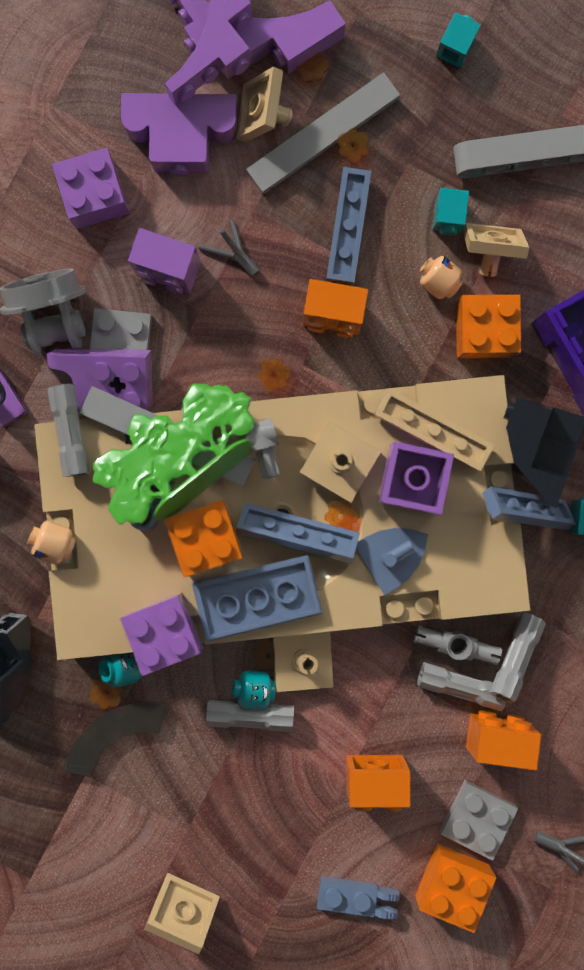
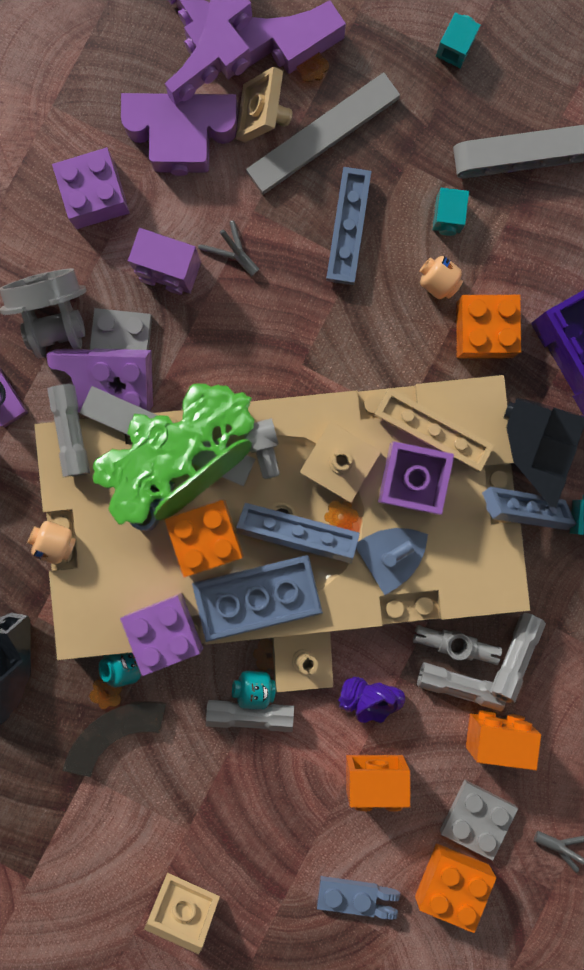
(269, 367): clear orange plant -> none
(334, 308): orange brick -> none
(359, 141): clear orange plant -> none
(370, 701): none -> dark purple hair
(494, 243): tan tile -> none

